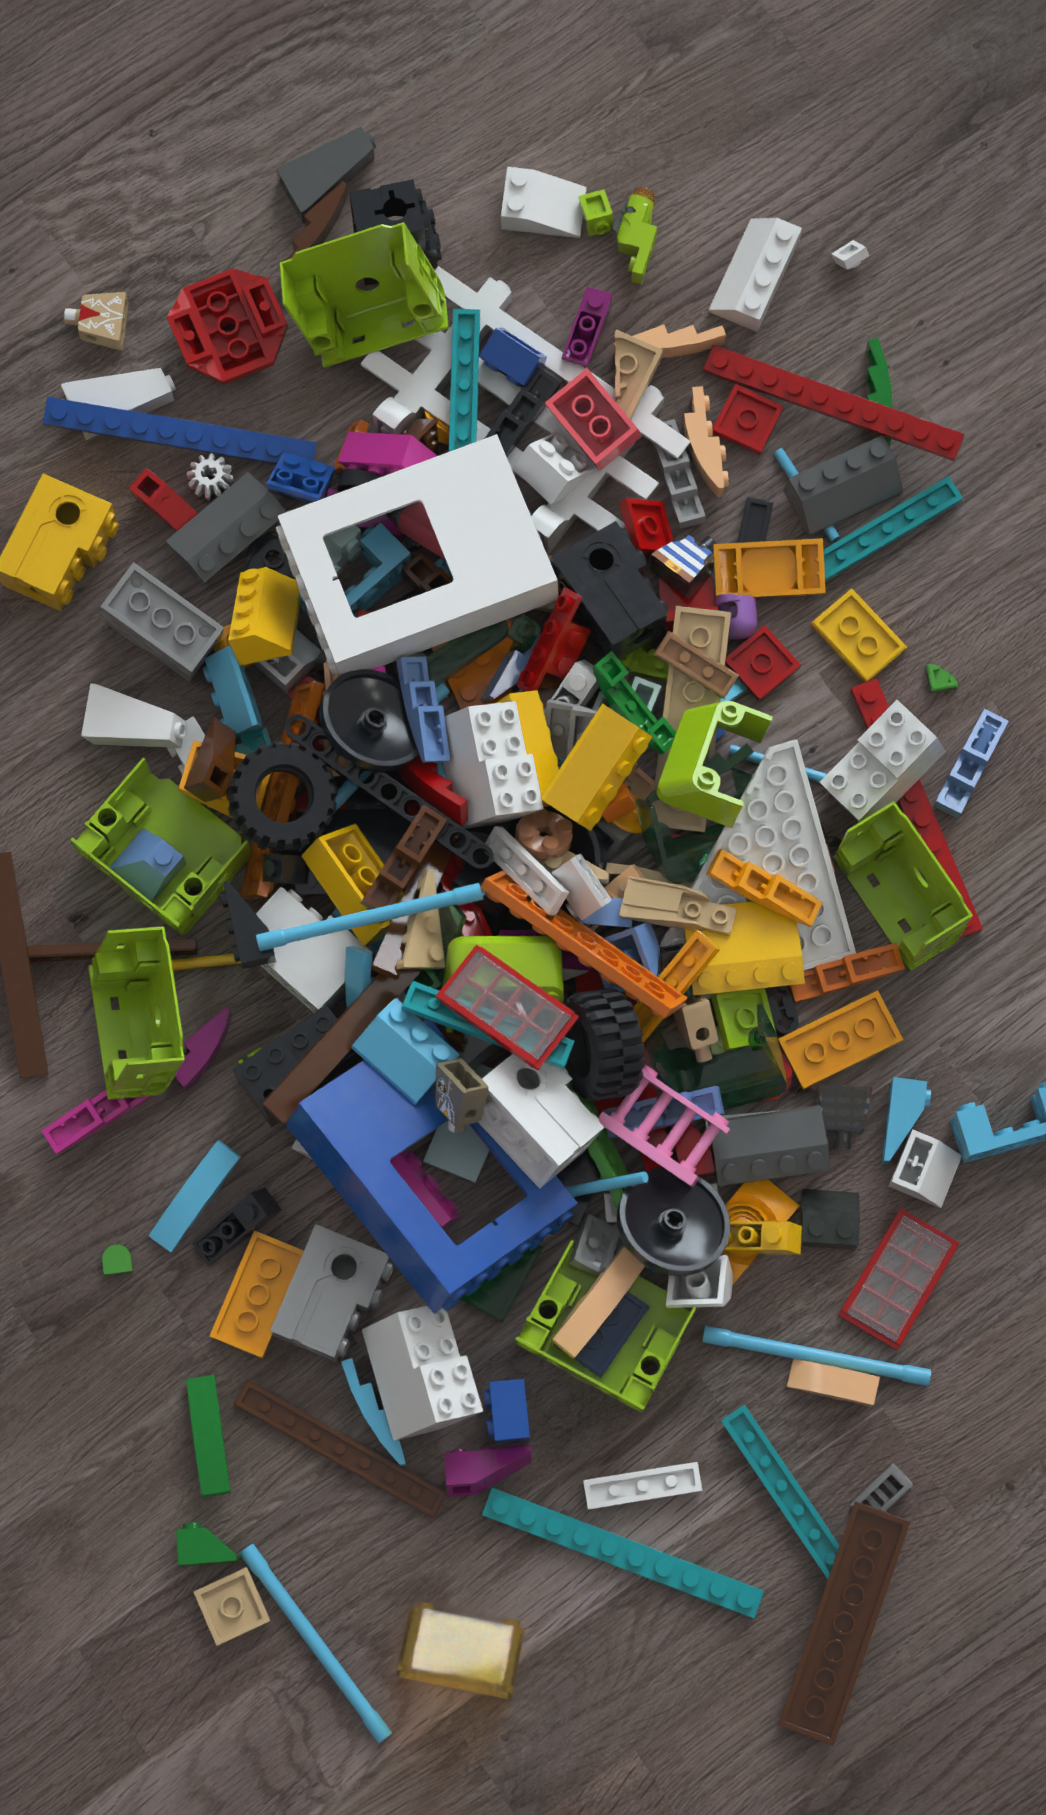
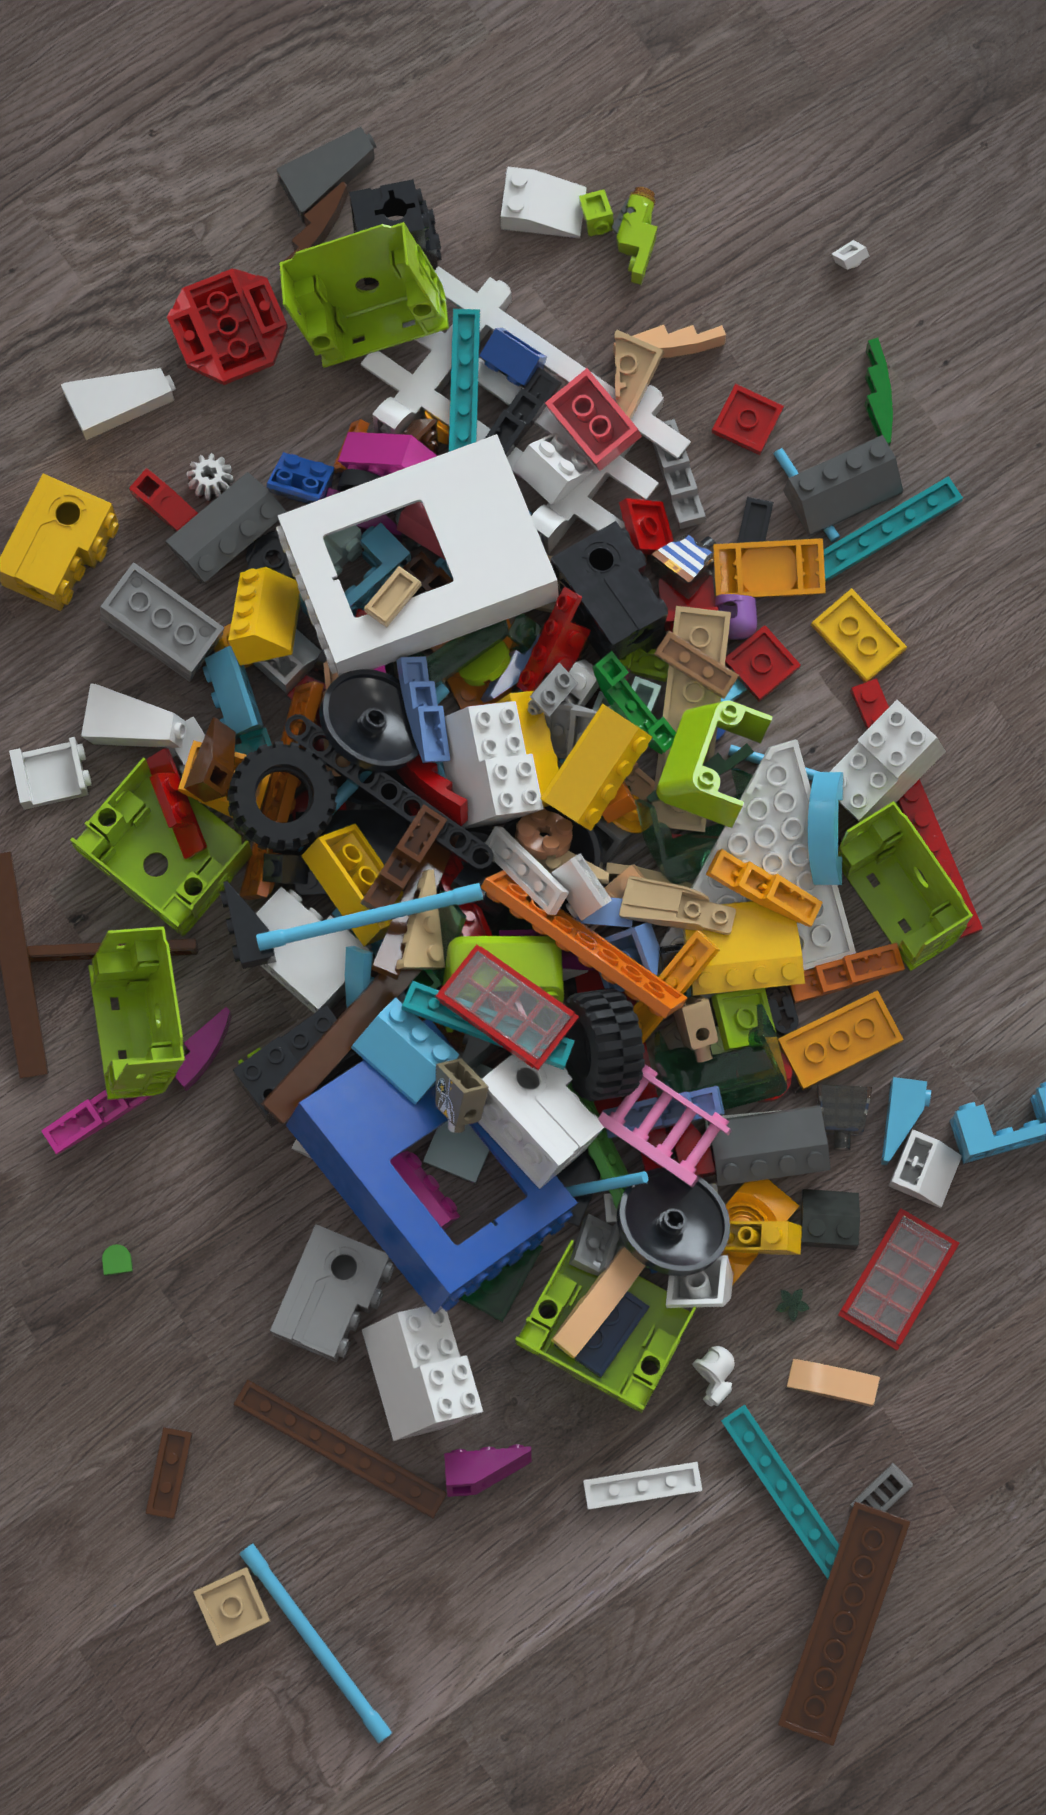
(50, 774): none -> white panel
(101, 319): tan torso -> none
(148, 864): medium blue slope -> none
(169, 1473): none -> reddish brown plate
(173, 432): blue plate -> none
(175, 804): none -> red bracket
(195, 1196): medium azure slope -> none
(201, 1547): green slope -> none
(204, 961): yellow bar -> none
(208, 1436): green slope -> none
(237, 1225): black slope -> none
(256, 1294): light orange plate -> none
(376, 1418): medium azure slope -> none
(392, 596): none -> tan tile
(460, 1652): clear yellow windscreen -> none
(487, 666): none -> lime tile
(508, 1411): blue brick -> none
(551, 691): none -> light grey hinge
(587, 326): magenta slope -> none
(623, 1553): teal plate -> none
(704, 448): light nougat slope -> none
(715, 1368): none -> white piece
(756, 271): white slope -> none
(792, 1303): none -> clear green plant
(823, 828): none -> medium azure slope
(834, 403): red plate -> none
(903, 1372): medium azure piece -> none
(940, 679): bright green tile -> none
(971, 763): medium blue slope -> none

